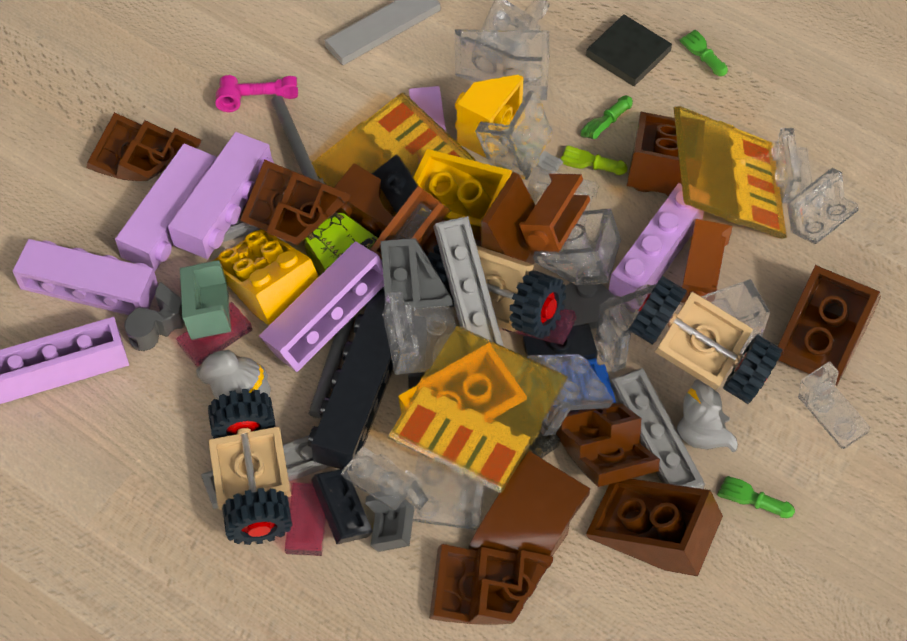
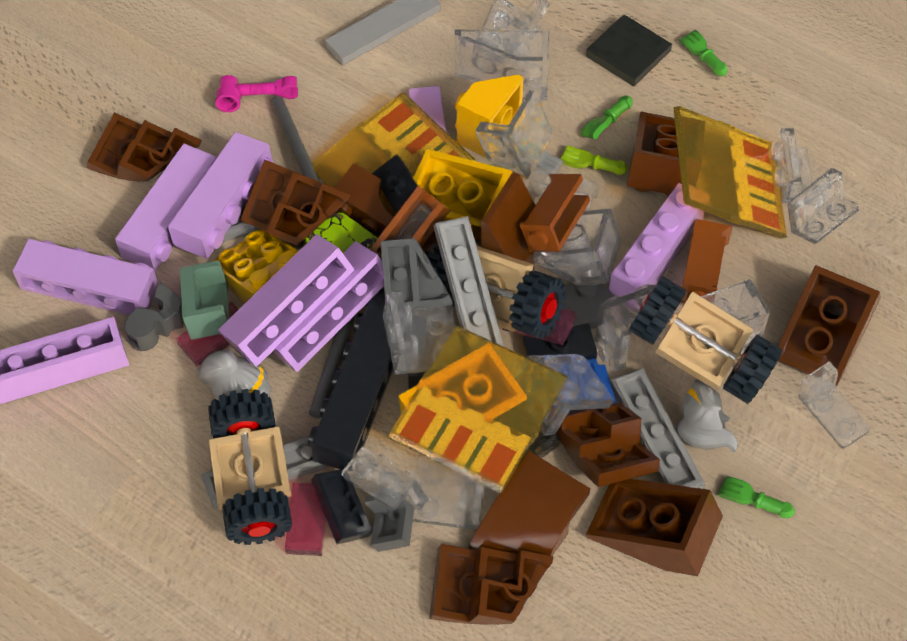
(286, 299): none -> lavender brick

